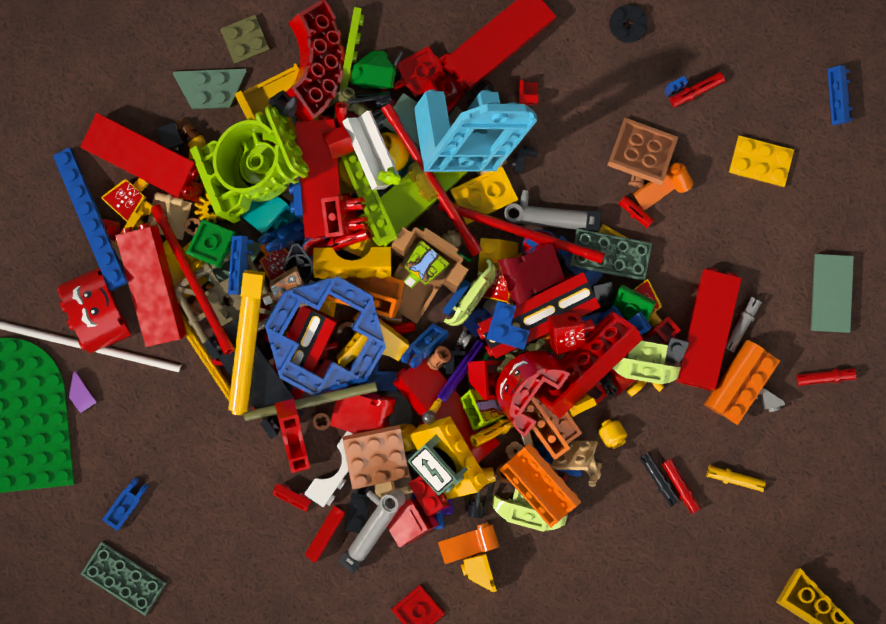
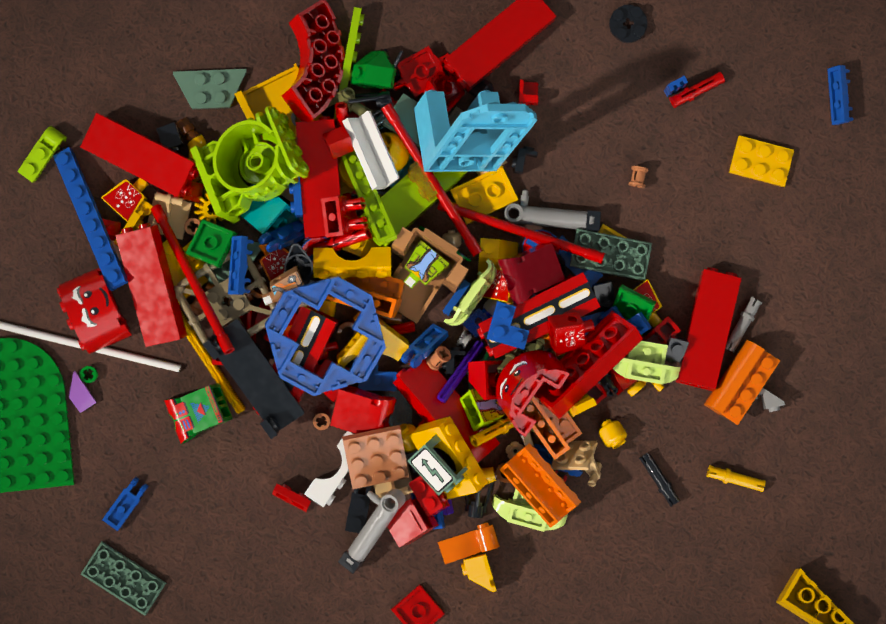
(41, 153): none -> lime plate
(83, 375): none -> green bush
(198, 411): none -> green piece
(244, 39): olive plate -> none
(246, 341): yellow brick -> none
(284, 104): black plate -> none
(292, 435): red arch -> none
(315, 400): olive piece -> none
(325, 534): red slope -> none
(389, 177): lime plant -> none
(429, 416): piece -> none
(642, 151): nougat plate -> none
(645, 221): red pin -> none
(675, 178): orange door -> none
(681, 486): red pin -> none
(827, 376): red pin -> none
(832, 293): sand green tile -> none

